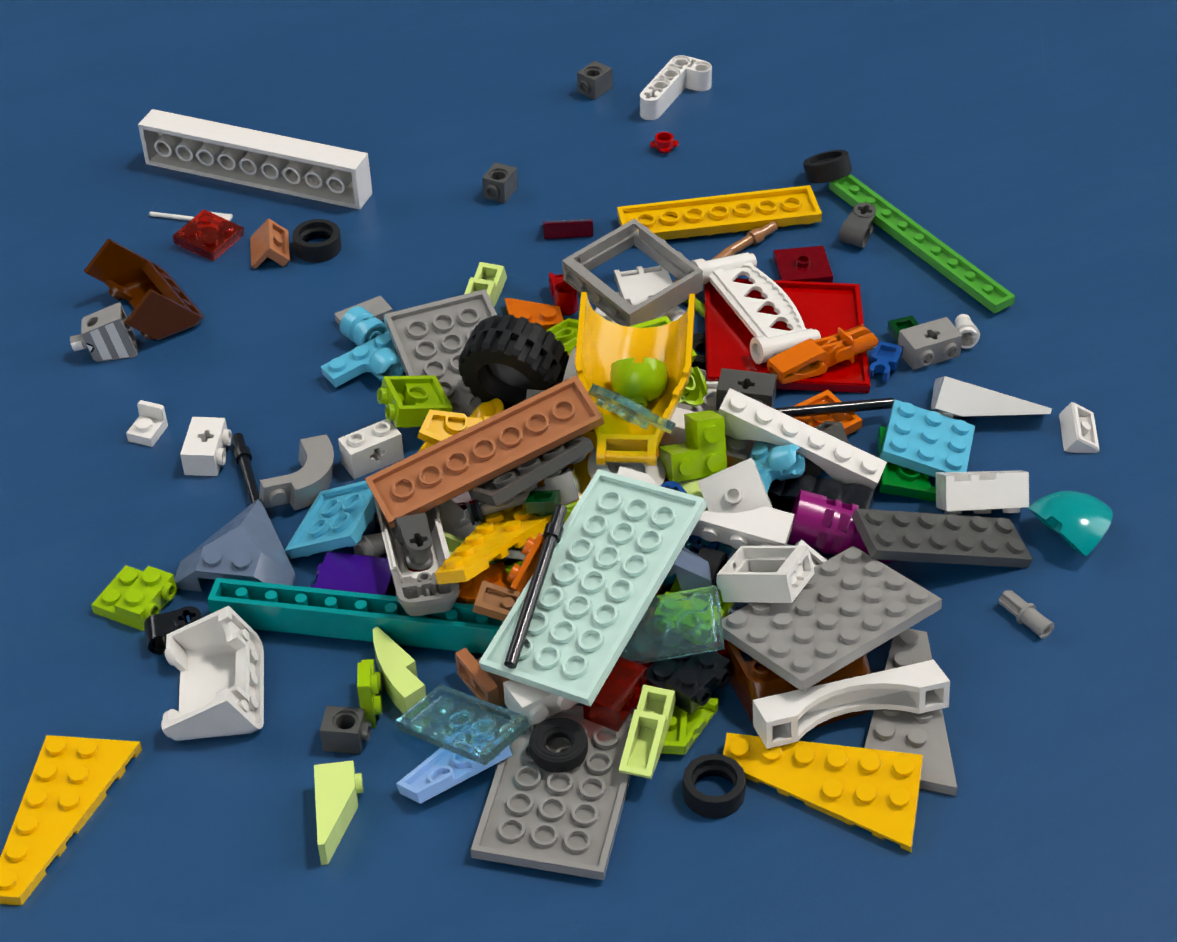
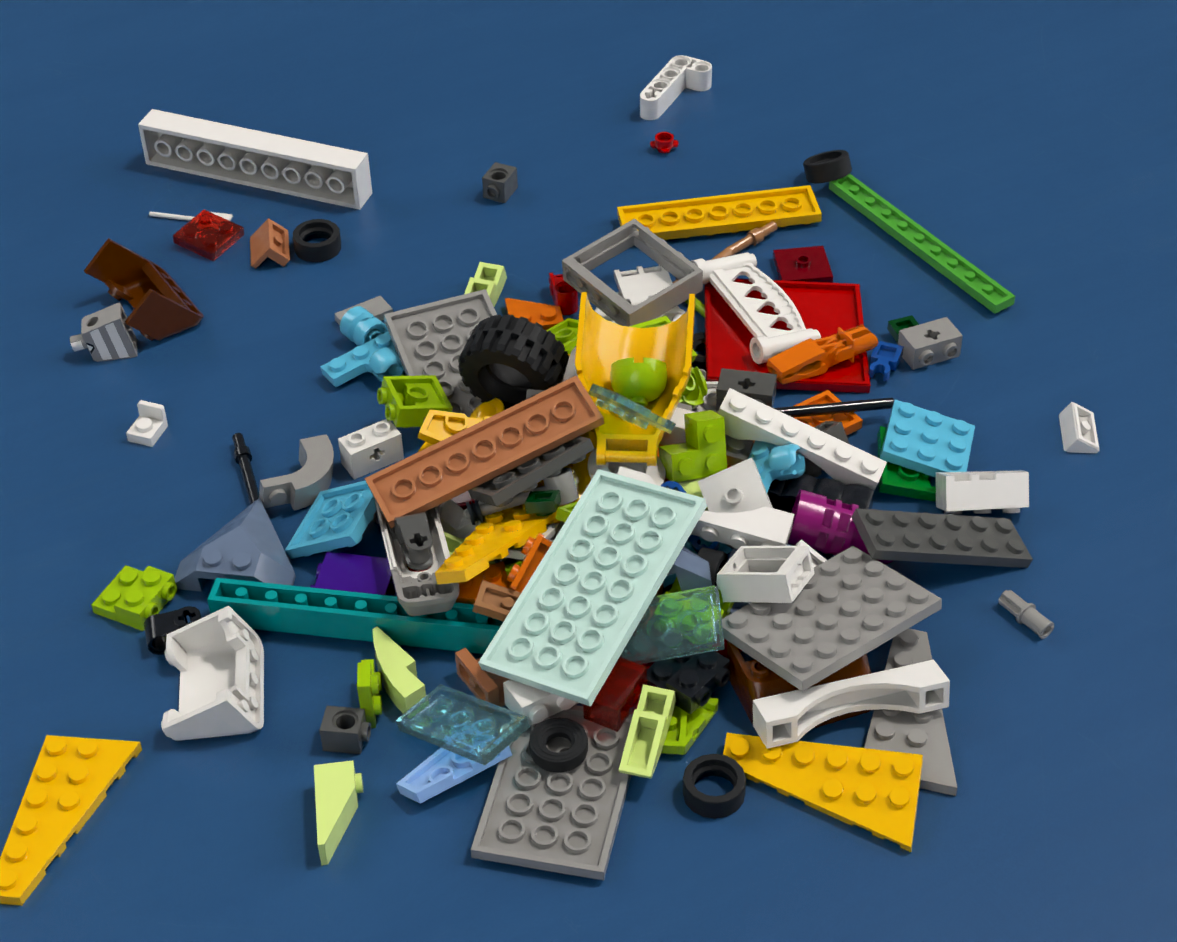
(205, 446): white brick -> none
(371, 545): white cone -> none
(552, 535): black bar -> none
(568, 228): dark red slope -> none
(594, 80): dark grey brick -> none
(858, 226): dark grey piece -> none
(968, 400): white wedge -> none
(969, 331): white cone -> none
(1075, 517): teal brick -> none

